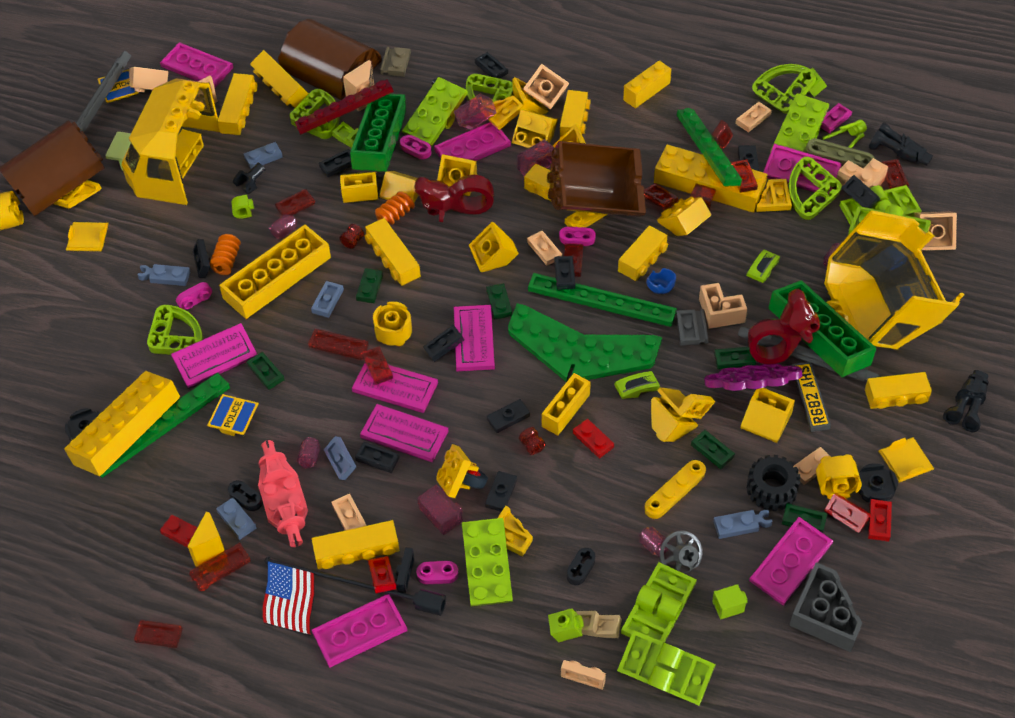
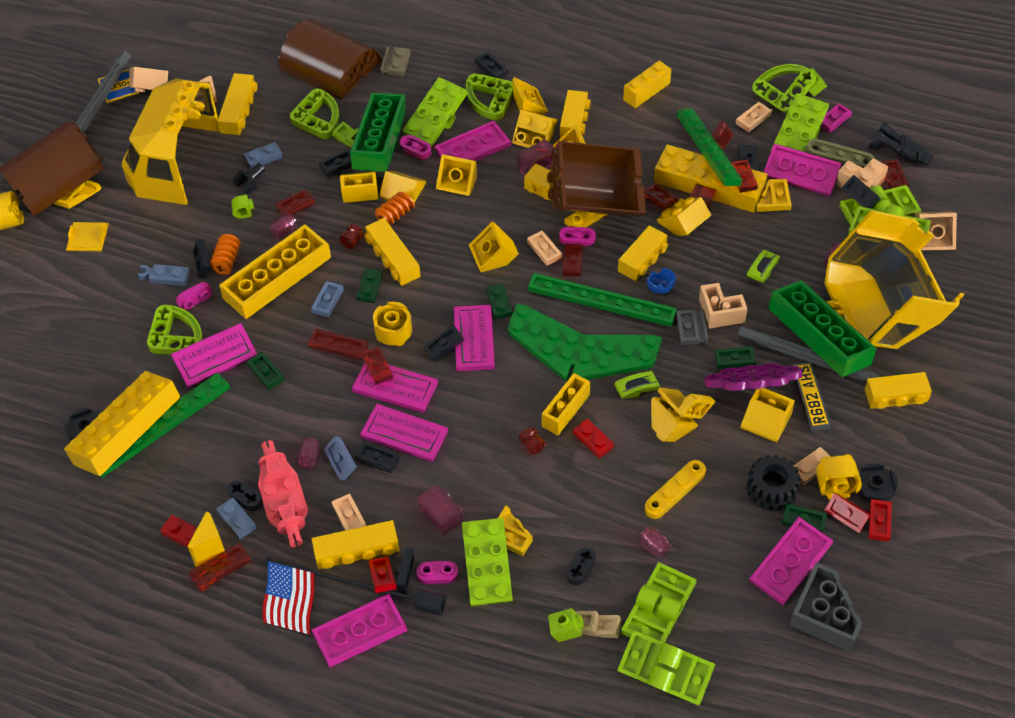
(119, 147): yellowish green panel -> none
(158, 633): clear red plate -> none
(187, 149): yellow brick -> none
(196, 64): dark pink tile -> none
(232, 415): piece -> none
(279, 79): yellow brick -> none
(344, 106): dark red plate -> none
(359, 79): light nougat slope -> none
(440, 197): dark red animal -> none
(459, 473): yellow plate -> none
(475, 111): clear pink brick -> none
(501, 491): black plate -> none
(506, 111): yellow wing -> none
(508, 416): black plate -> none
(546, 87): light nougat slope -> none
(564, 272): black plate -> none
(589, 676): light nougat plate -> none
(683, 553): dark grey wheel -> none
(712, 449): dark green plate -> none
(729, 601): lime brick -> none
(740, 523): sand blue plate -> none
(795, 323): dark red animal -> none
(823, 185): lime beam -> none
(855, 129): lime plant -> none
(906, 459): yellow piece -> none
(973, 394): black piece -> none

